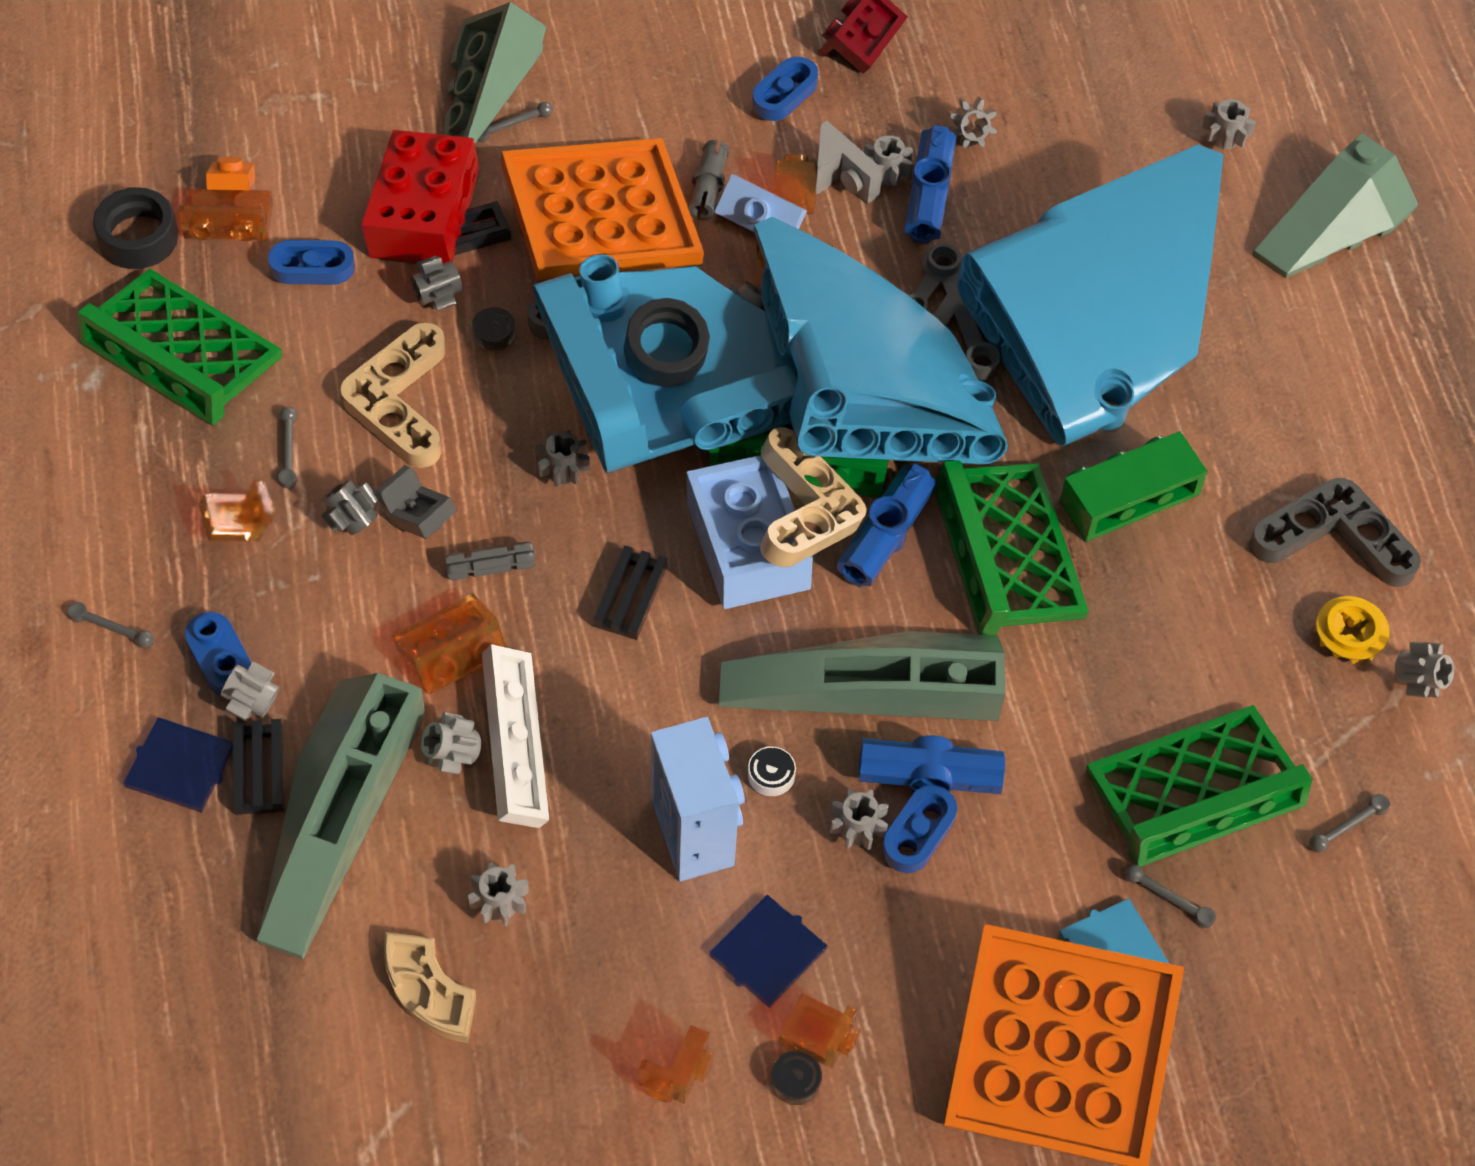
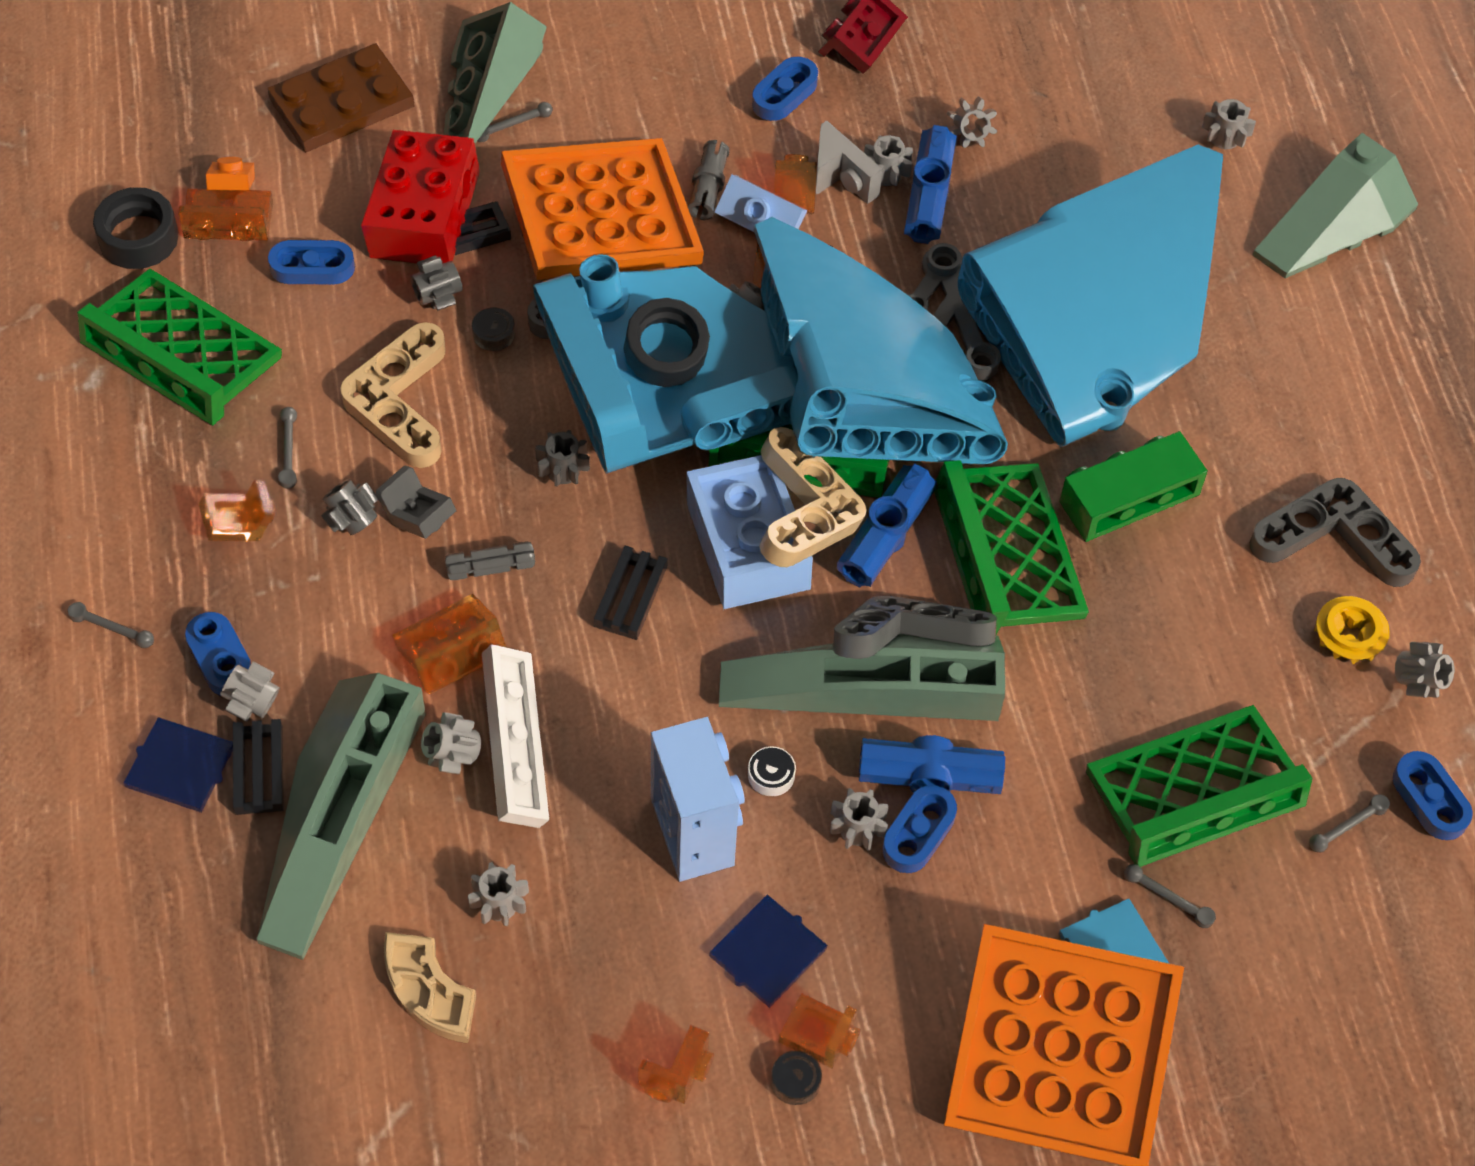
(340, 97): none -> reddish brown plate
(885, 617): none -> dark grey beam
(1434, 797): none -> blue plate

